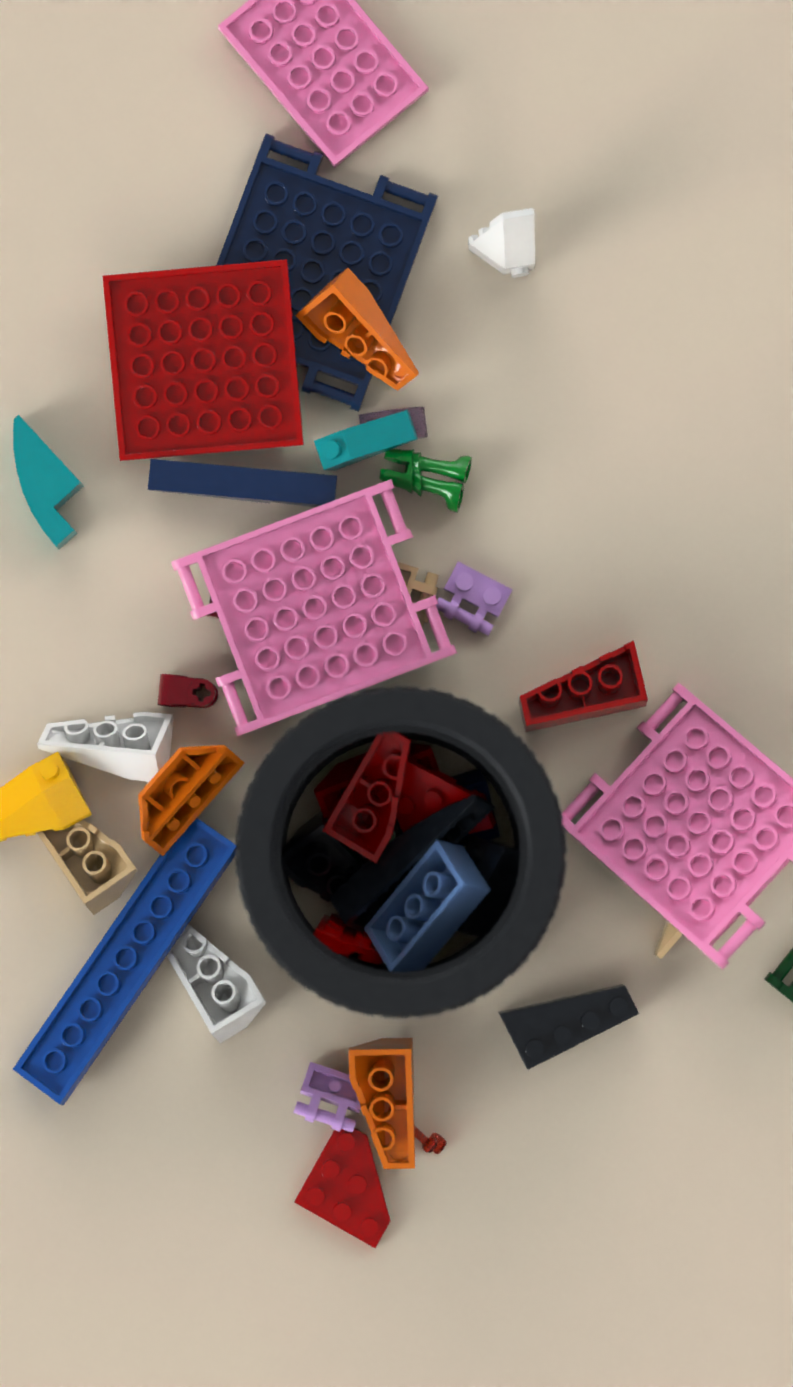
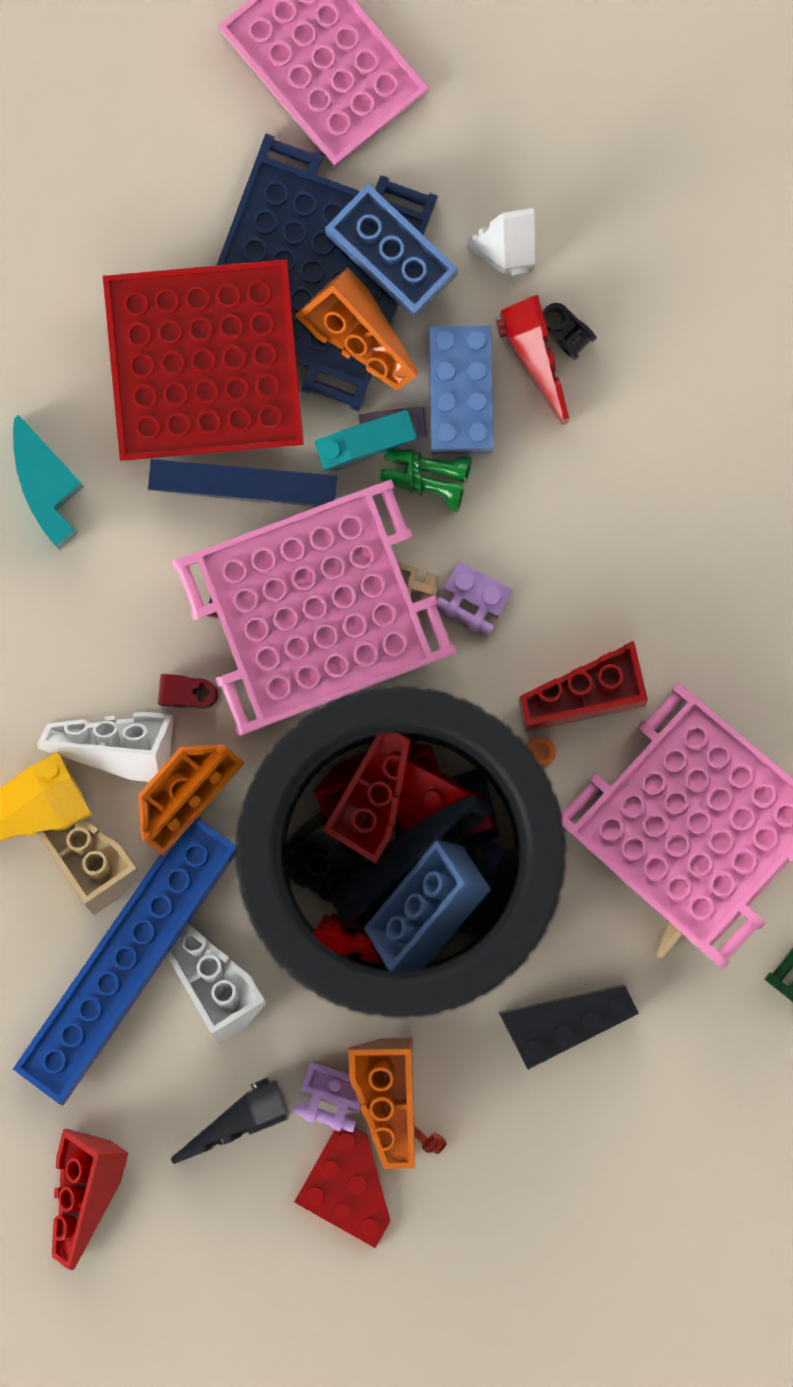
(88, 1180): none -> red wedge
(250, 1113): none -> black wedge
(391, 251): none -> medium blue brick
(461, 389): none -> medium blue brick
(527, 338): none -> red wedge
(543, 750): none -> orange tile
(568, 331): none -> black piece

